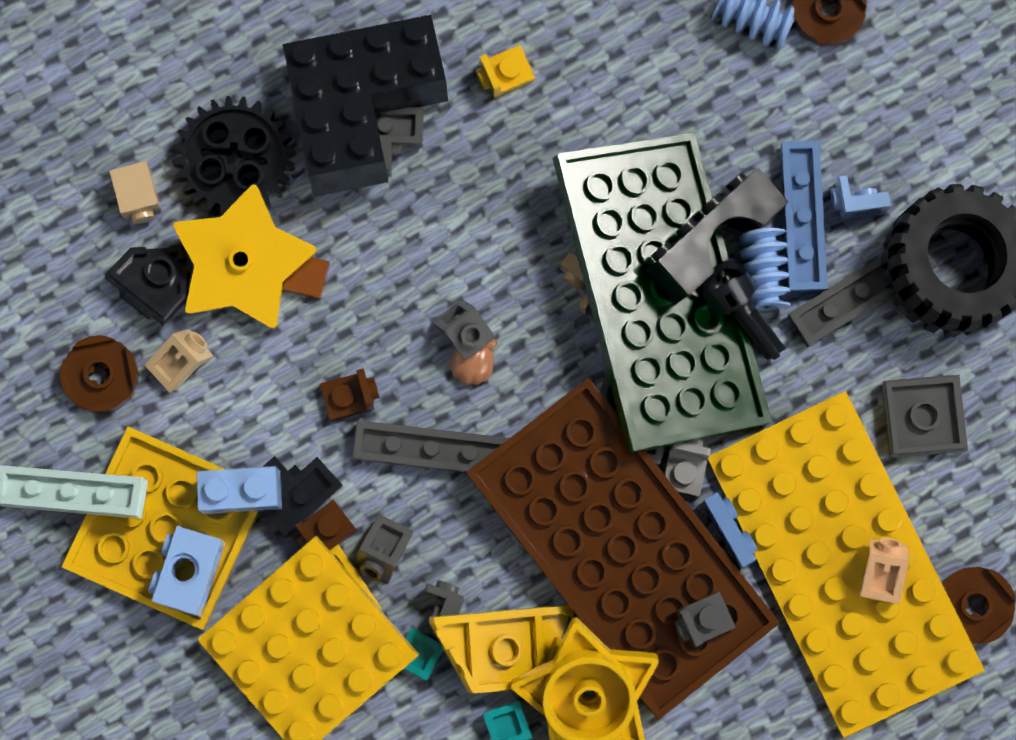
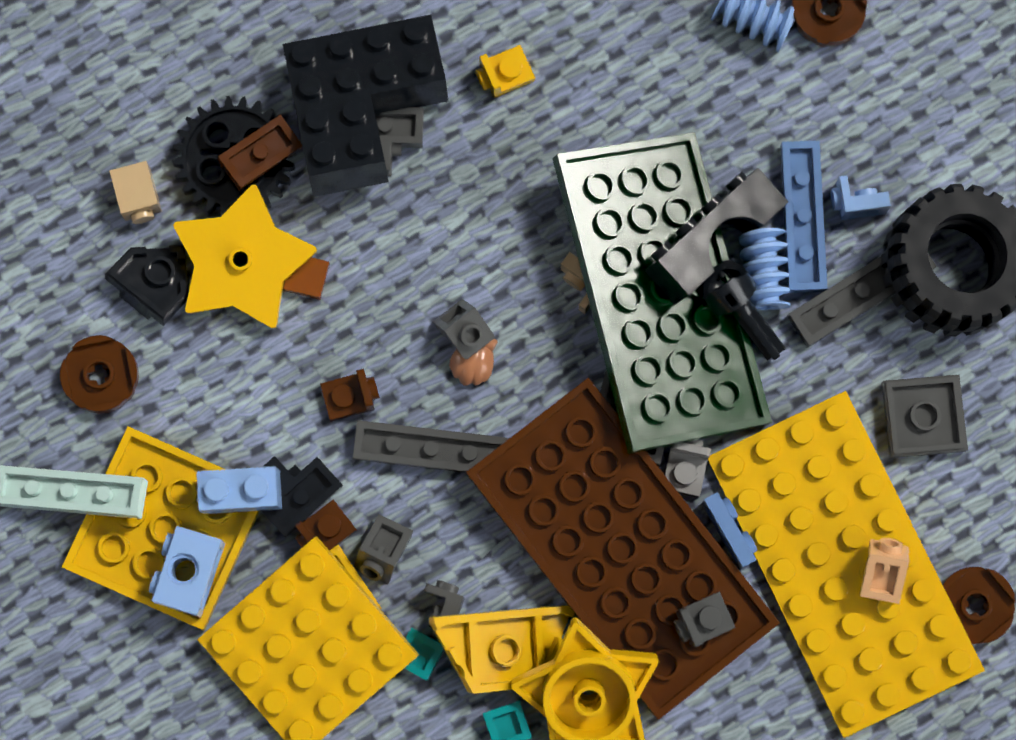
(178, 359): tan bracket -> none
(259, 152): none -> reddish brown plate

